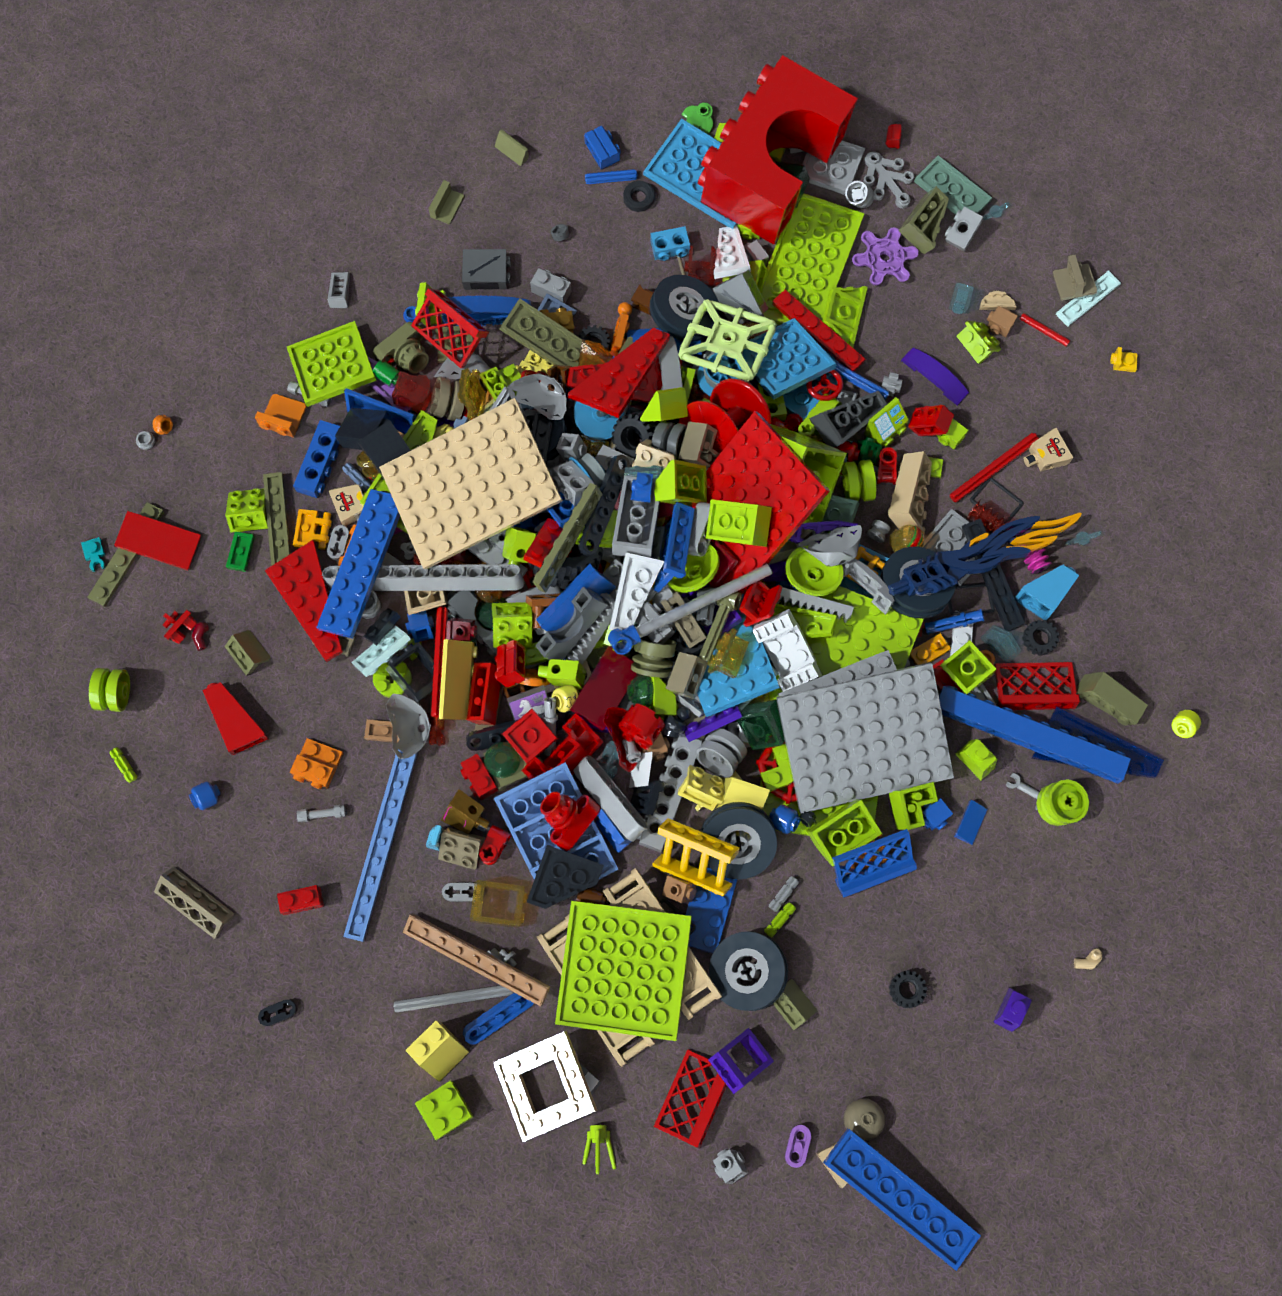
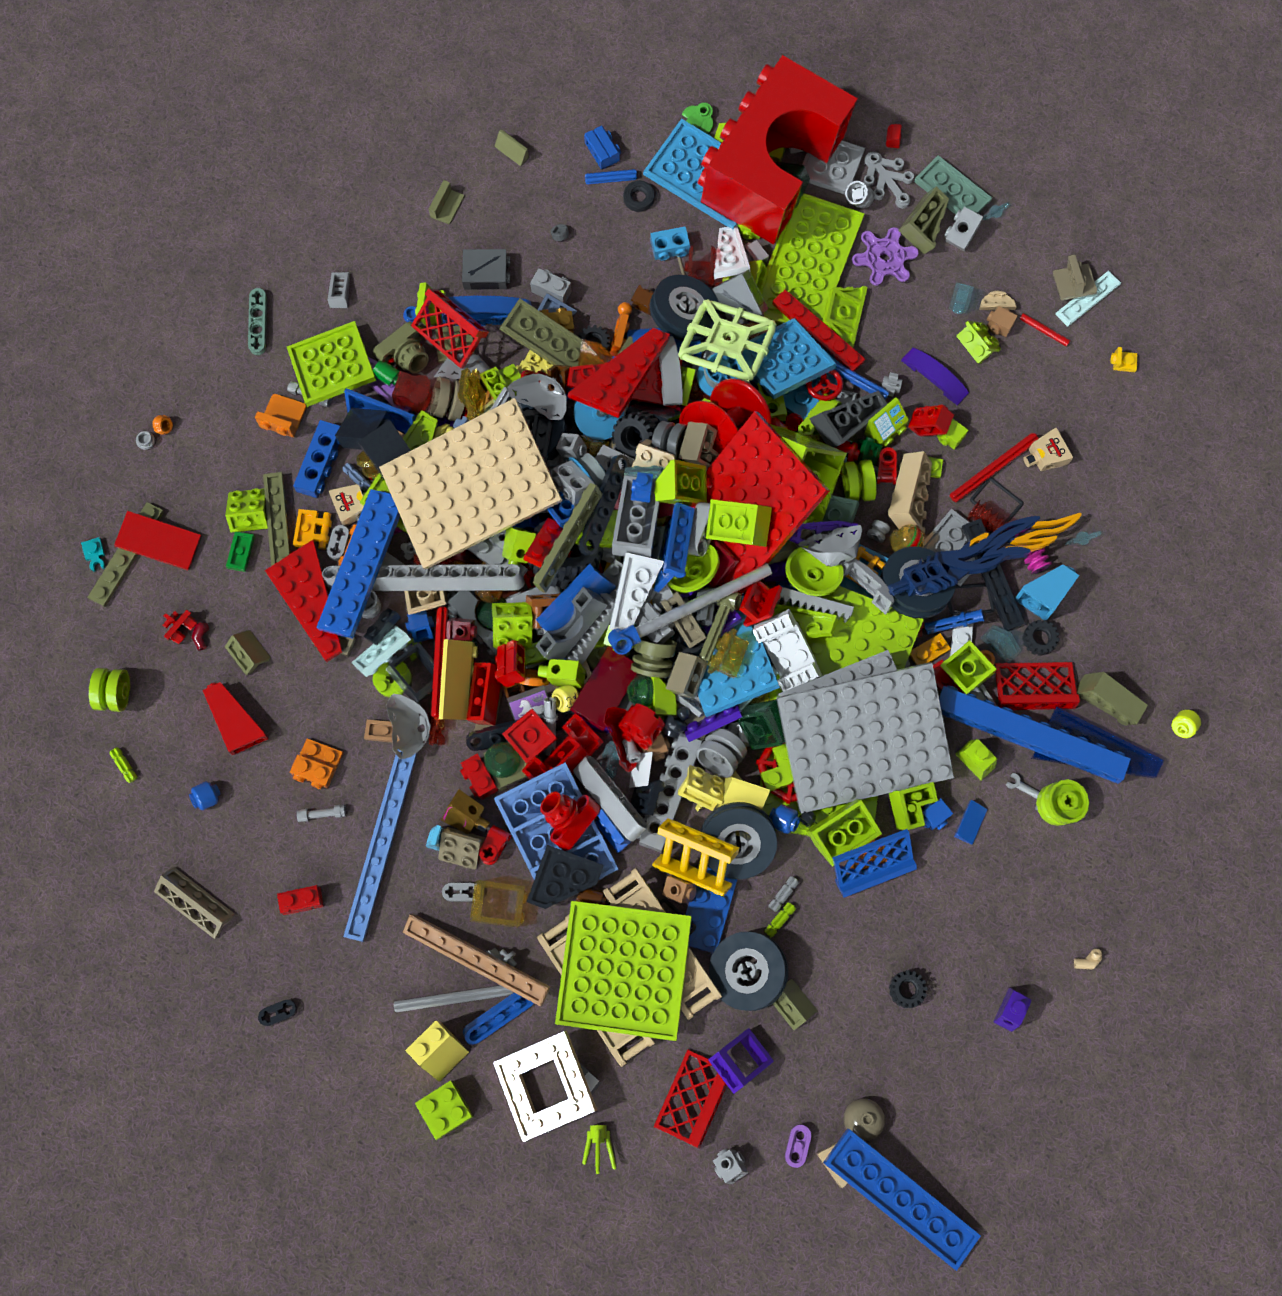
(257, 321): none -> sand green beam
(666, 405): lime slope -> none

